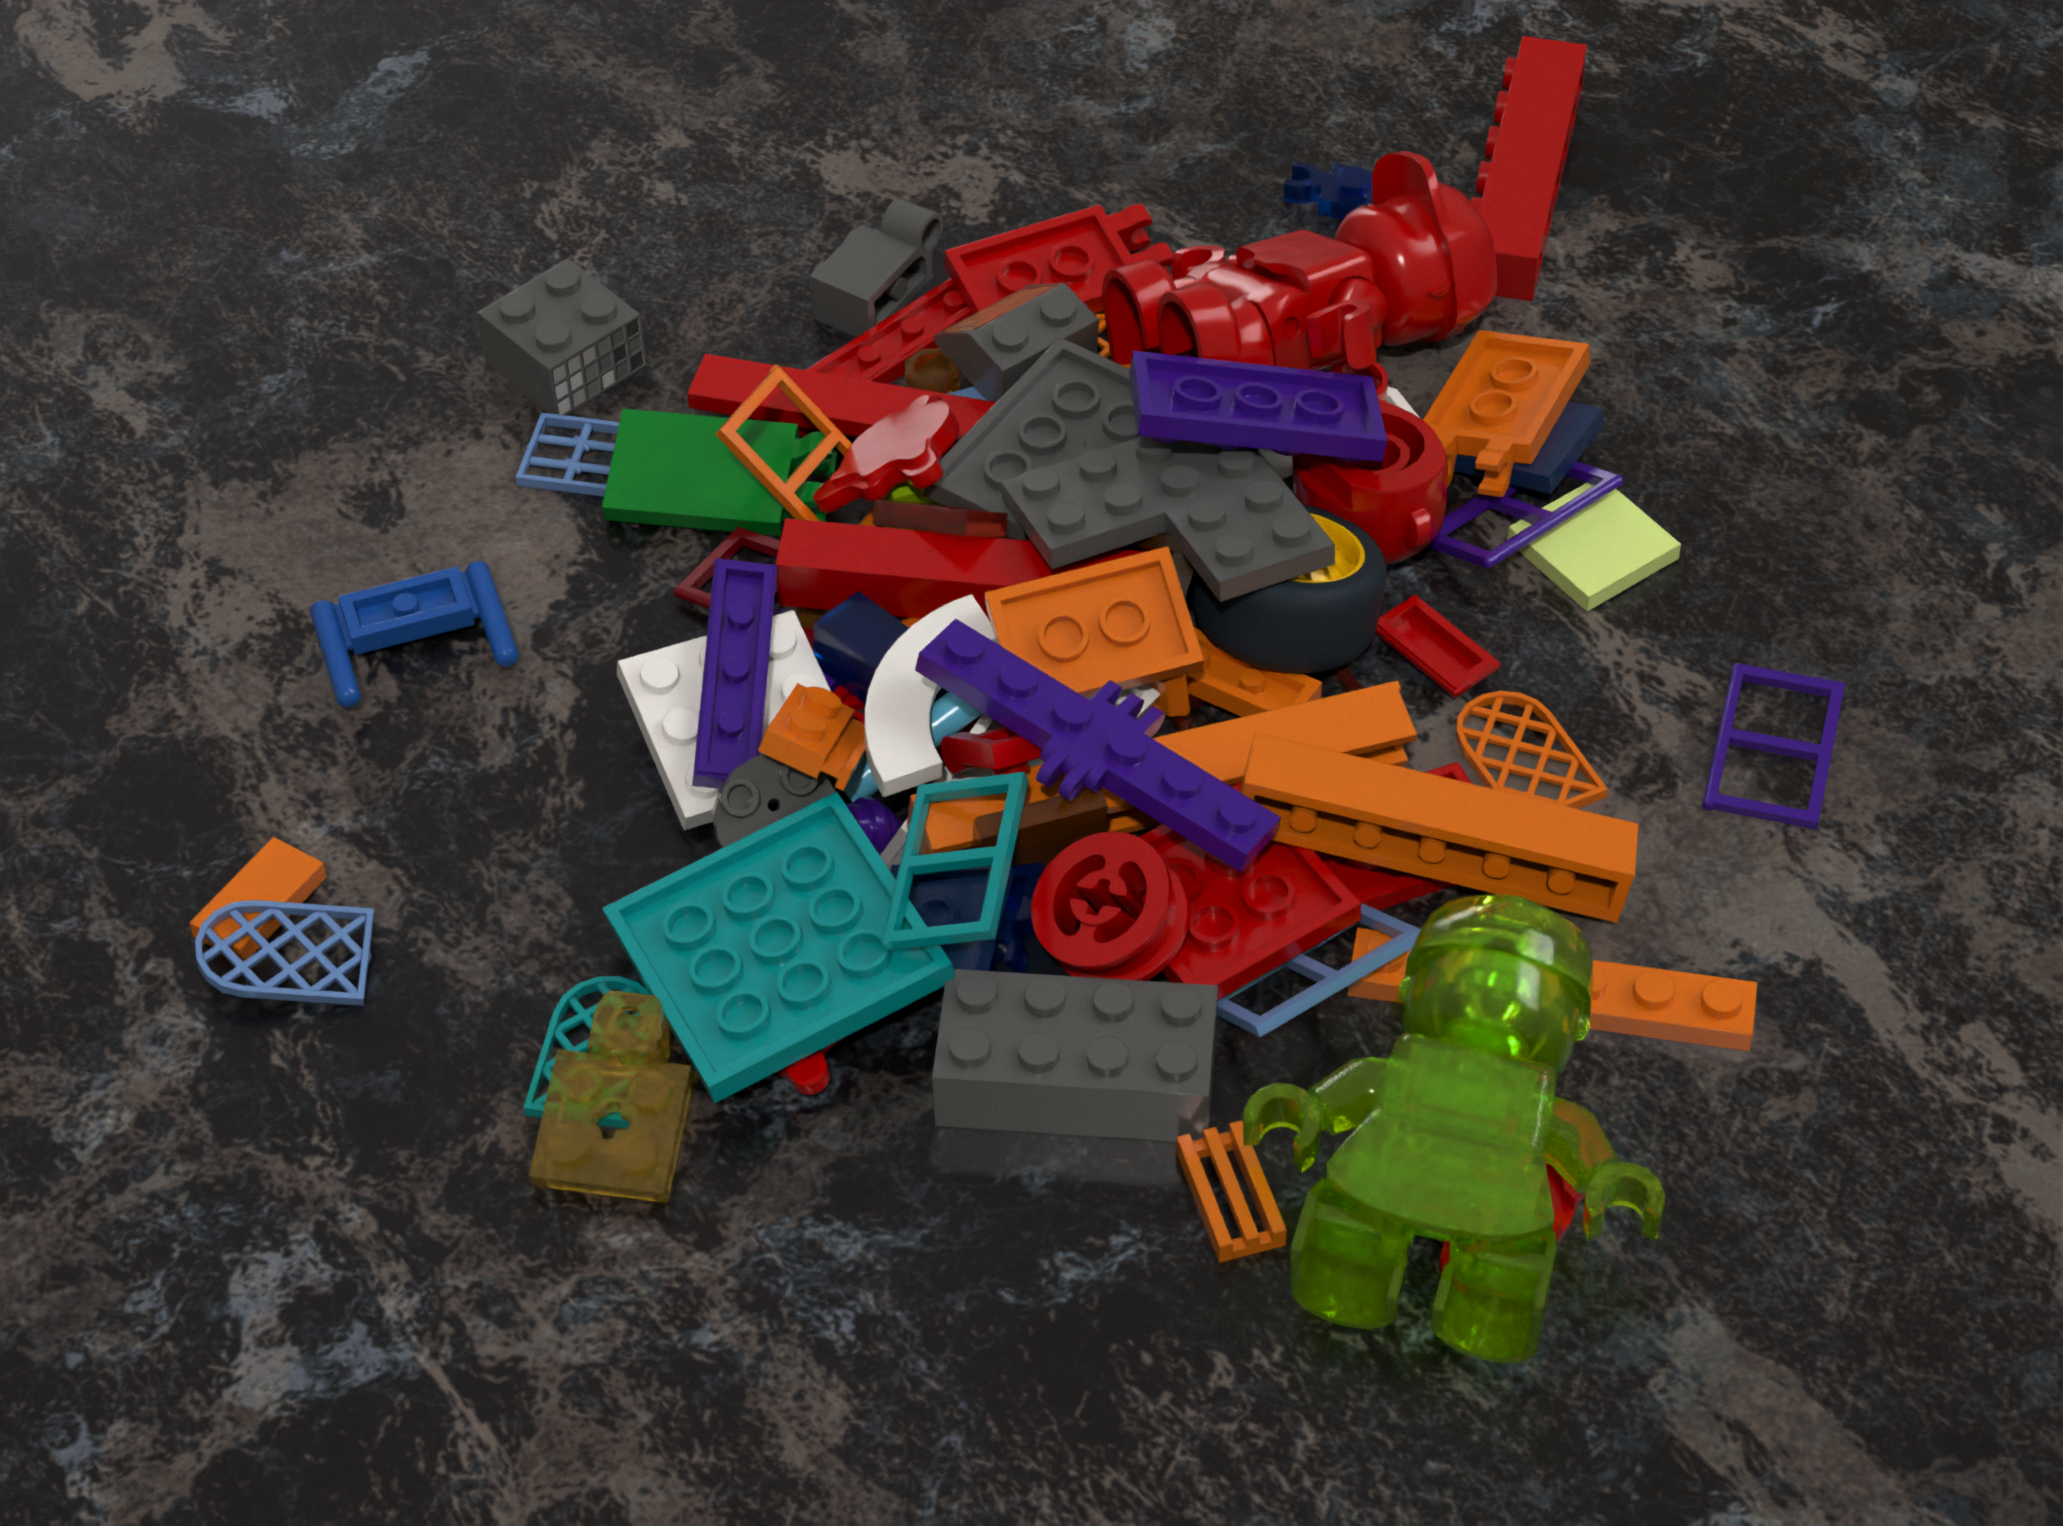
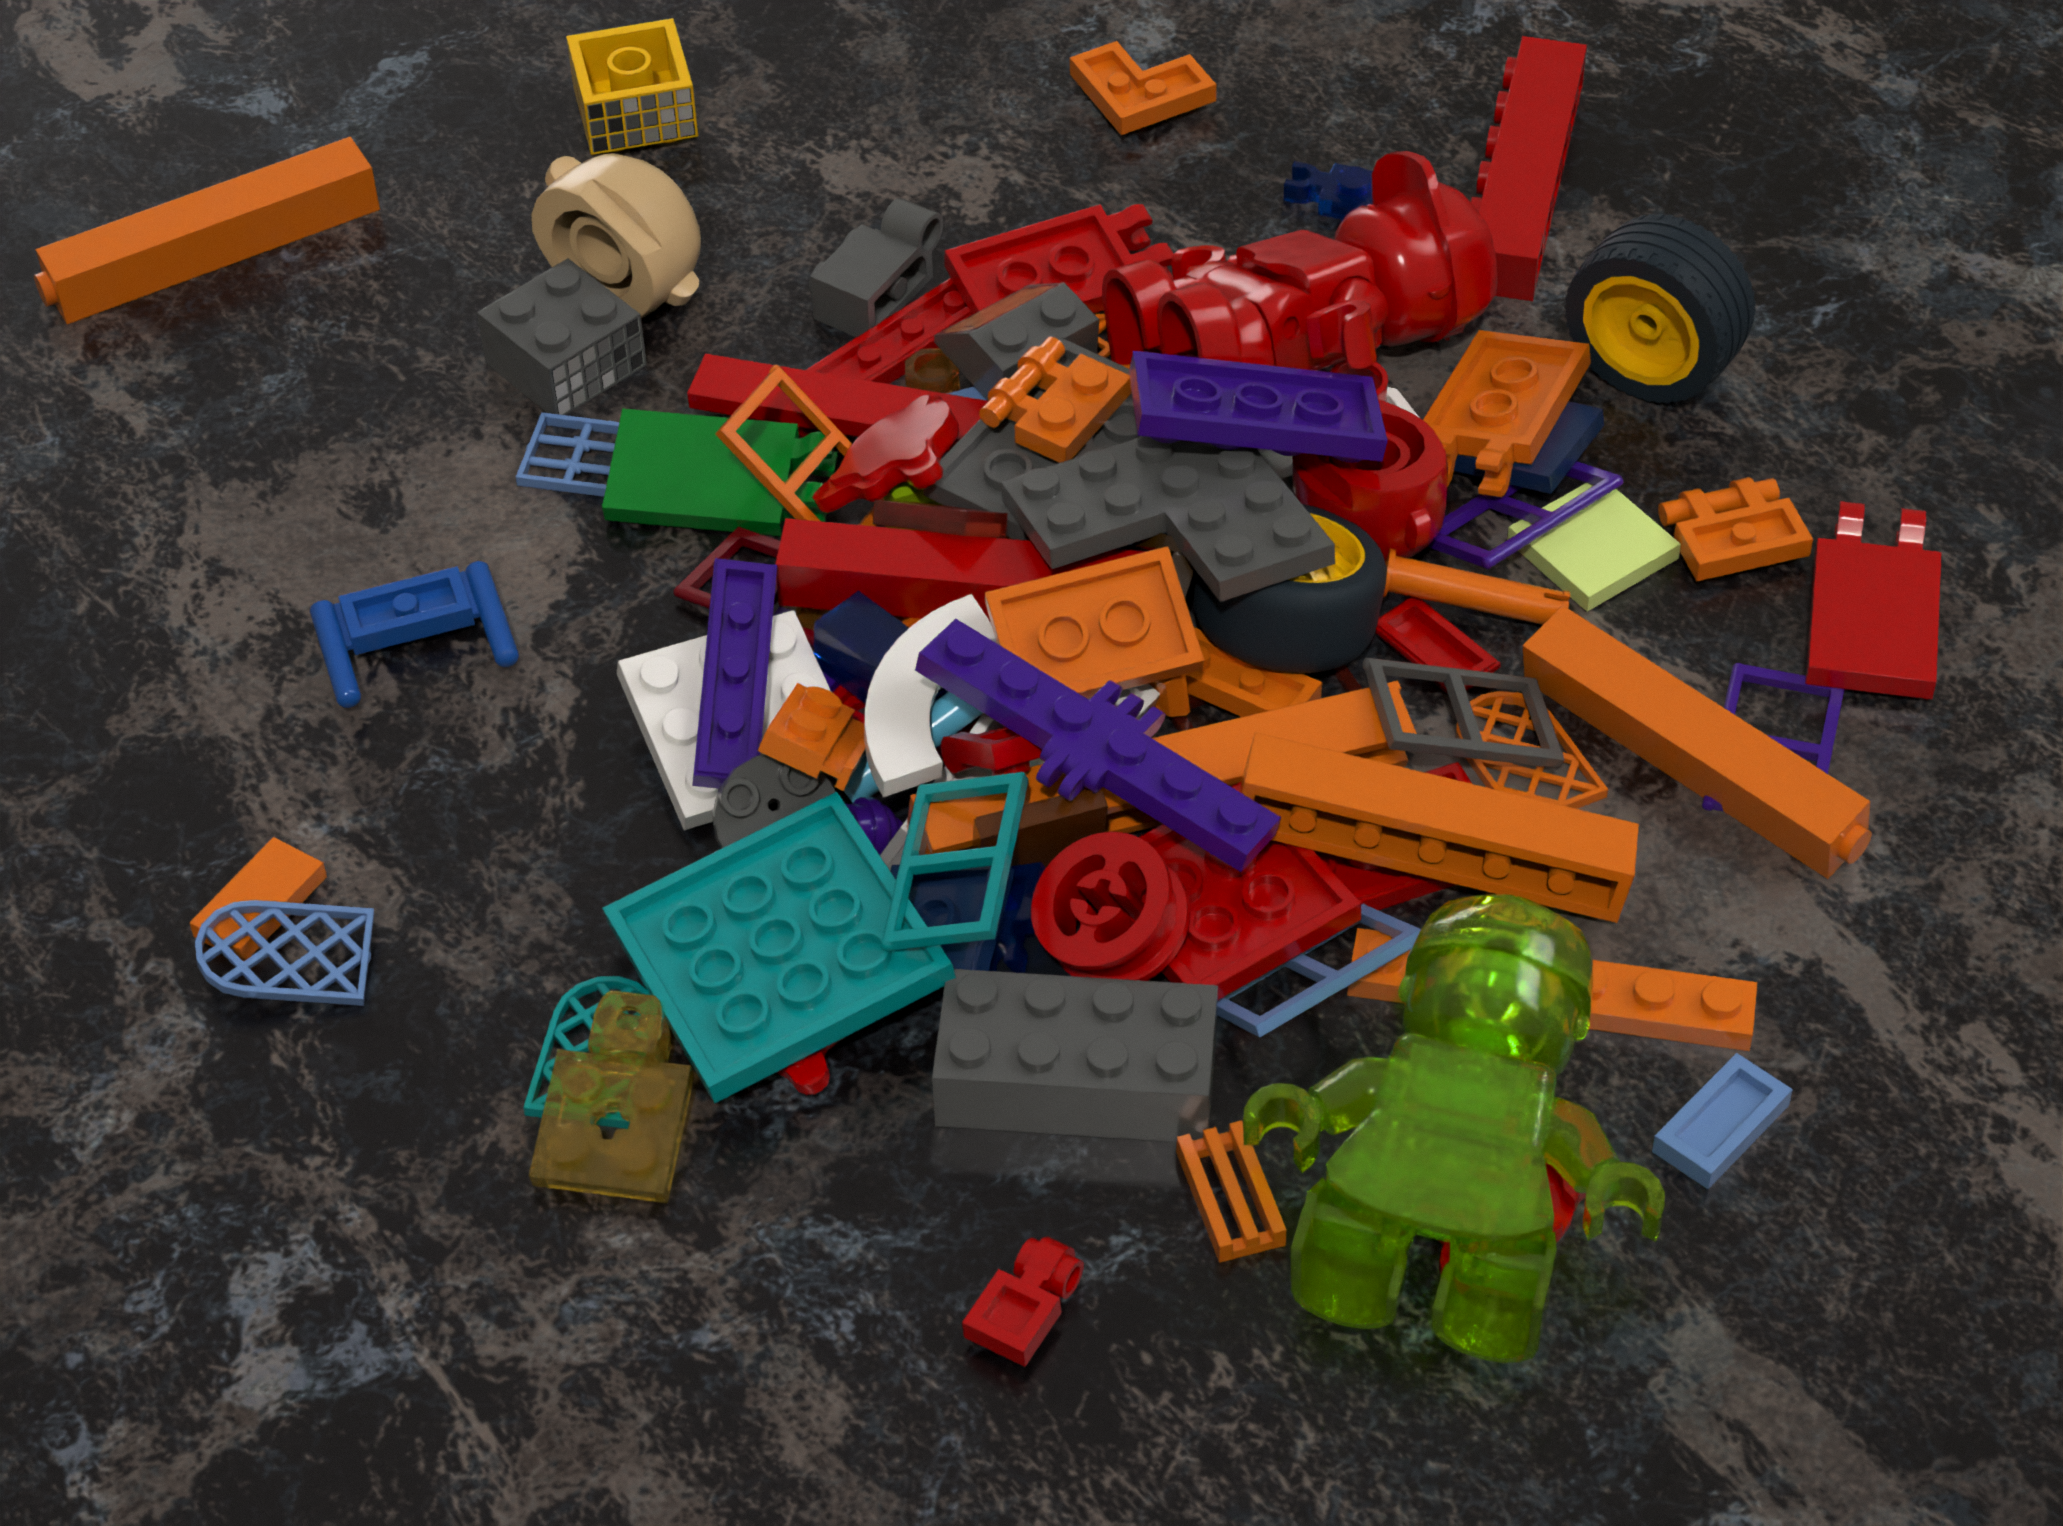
(206, 230): none -> orange brick
(621, 227): none -> tan piece
(632, 86): none -> yellow brick
(1019, 1313): none -> red plate
(1069, 411): none -> orange plate
(1140, 97): none -> orange plate
(1472, 590): none -> orange pin
(1472, 744): none -> dark grey window
(1660, 308): none -> black wheel
(1698, 742): none -> orange brick
(1722, 1120): none -> medium blue tile
(1736, 528): none -> orange plate
(1875, 609): none -> red tile

